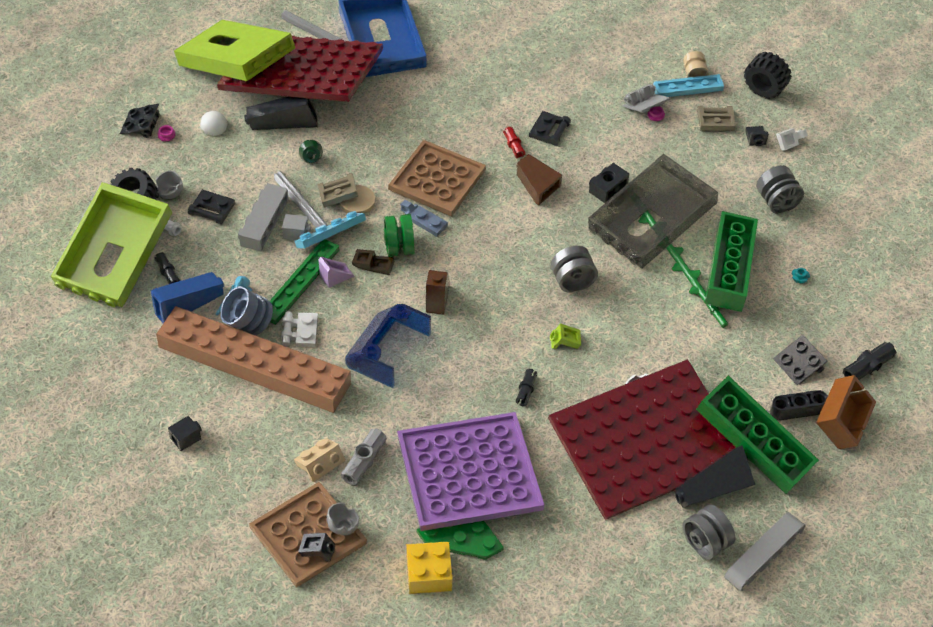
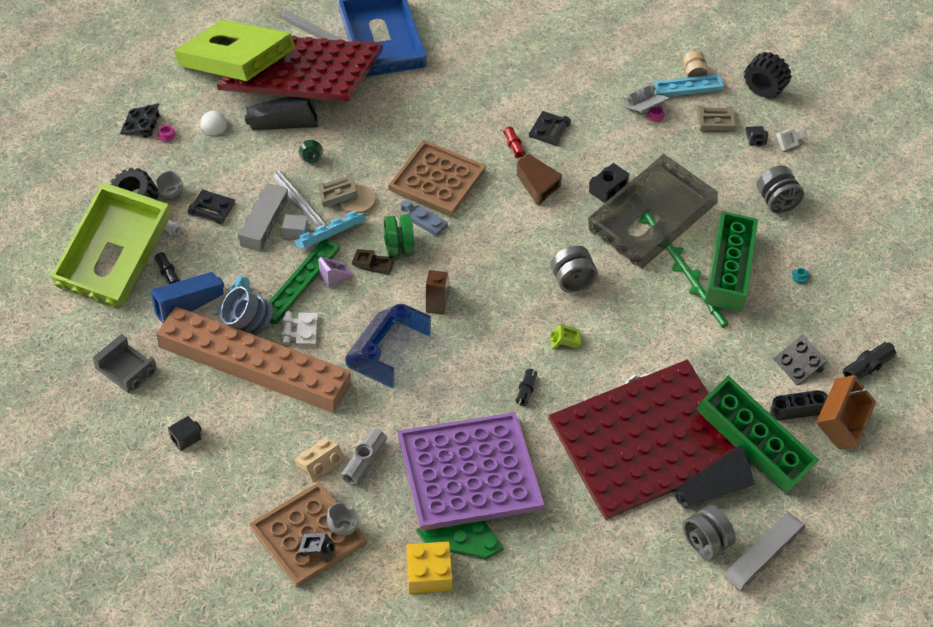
(124, 364): none -> dark grey panel

